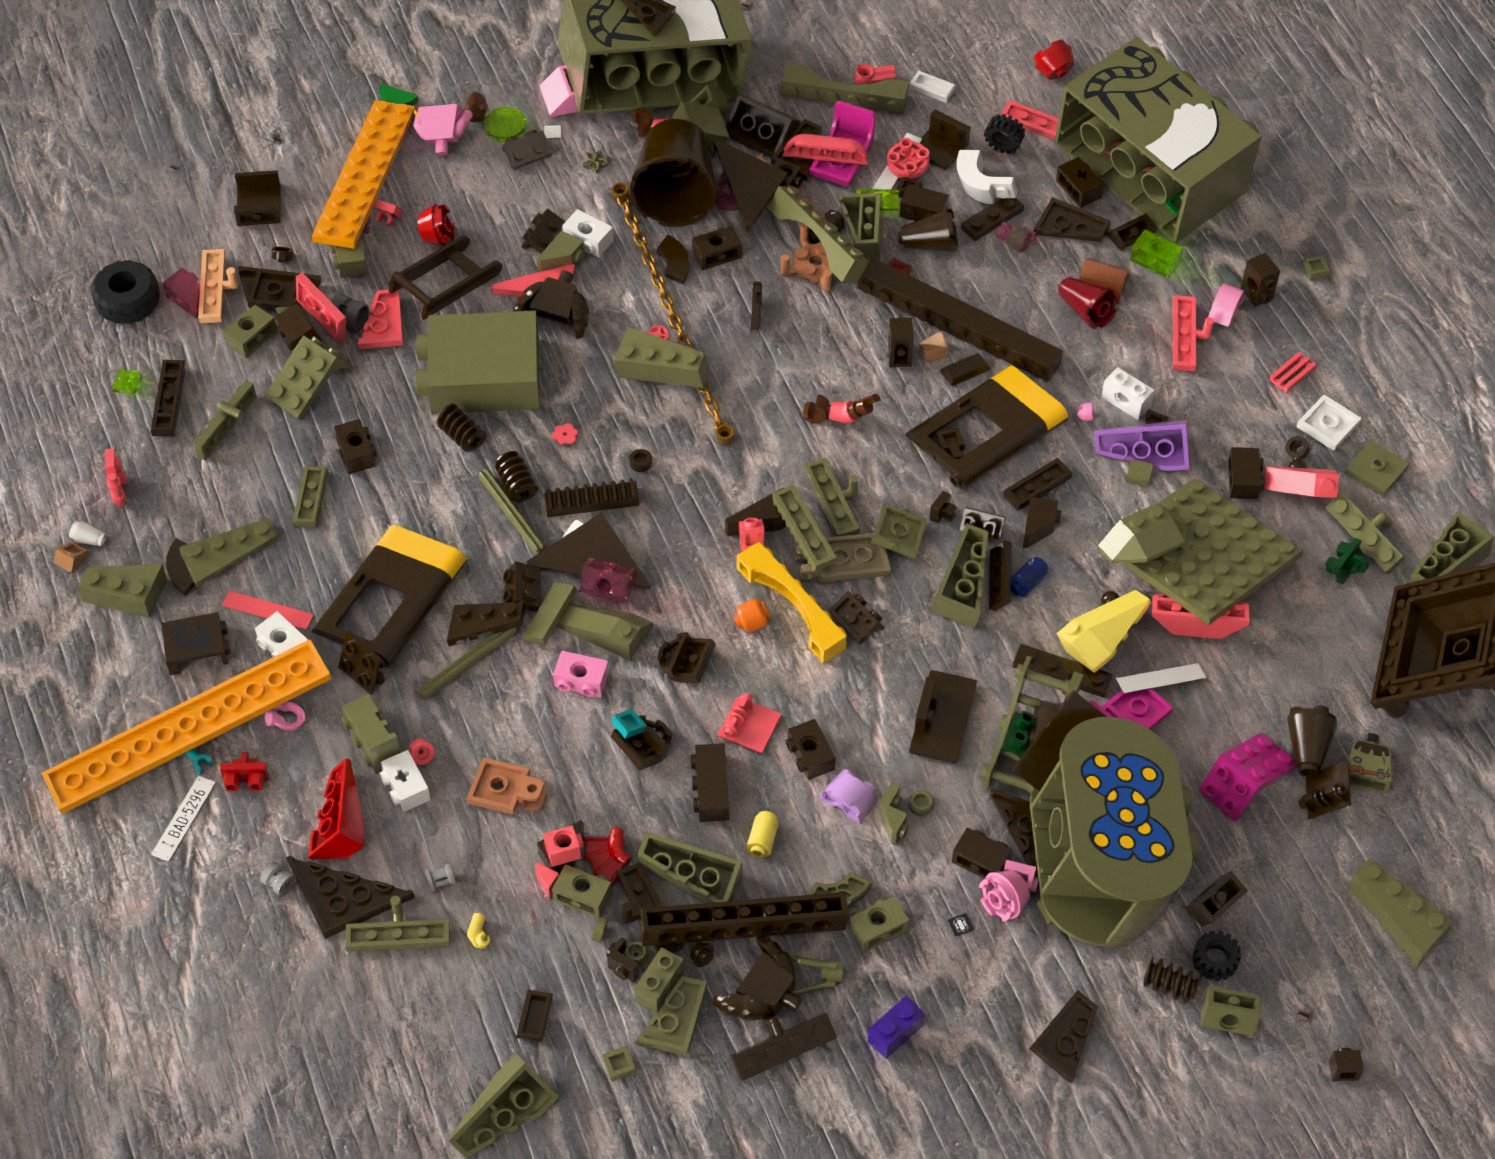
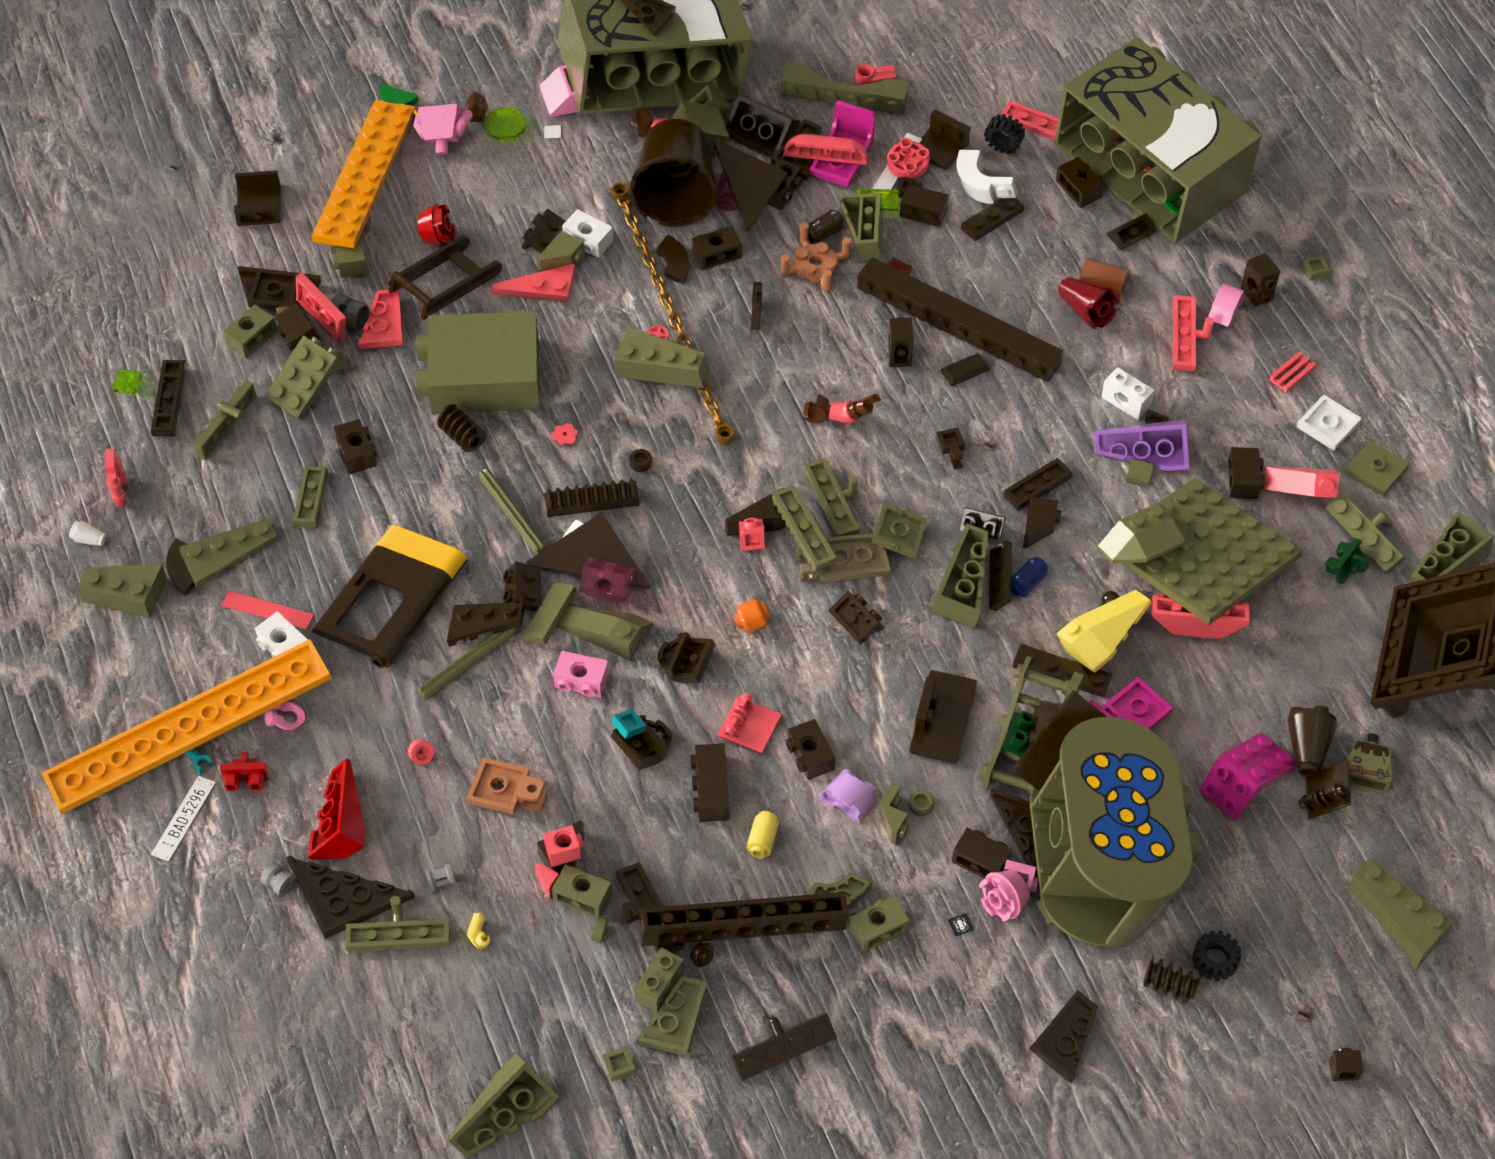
(70, 556): medium nougat slope -> none
(129, 306): black tyre -> none
(184, 291): clear pink slope -> none
(194, 639): dark brown panel -> none
(213, 285): light nougat plate -> none
(282, 254): dark brown tile -> none
(360, 663): dark brown hinge -> none
(369, 732): olive wedge -> none
(389, 210): coral tile -> none
(413, 789): white brick -> none
(515, 476): dark brown piece -> none
(526, 149): dark brown bracket -> none
(534, 1015): dark brown tile -> none
(557, 302): dark brown torso -> none
(595, 160): olive plant -> none
(607, 854): red arm -> none
(621, 964): dark brown bracket -> none
(636, 947): olive plate -> none
(691, 869): olive wedge -> none
(760, 566): yellow arch -> none
(765, 986): dark brown torso -> none
(830, 971): olive plant -> none
(843, 259): olive arch -> none
(896, 1027): dark purple brick -> none
(931, 233): dark brown cone -> none
(932, 86): white tile -> none
(934, 347): medium nougat slope -> none
(942, 508): dark brown tile -> none
(1008, 400): dark brown piece -> none
(1017, 238): clear pink piece -> none
(1055, 60): red cone -> none
(1071, 222): dark brown wing -> none
(1086, 412): bright pink hinge -> none
(1156, 253): clear neon green brick -> none
(1161, 678): white sticker -> none
(1216, 899): dark brown brick -> none
(1230, 1011): olive brick -> none
(1291, 447): dark brown plate -> none

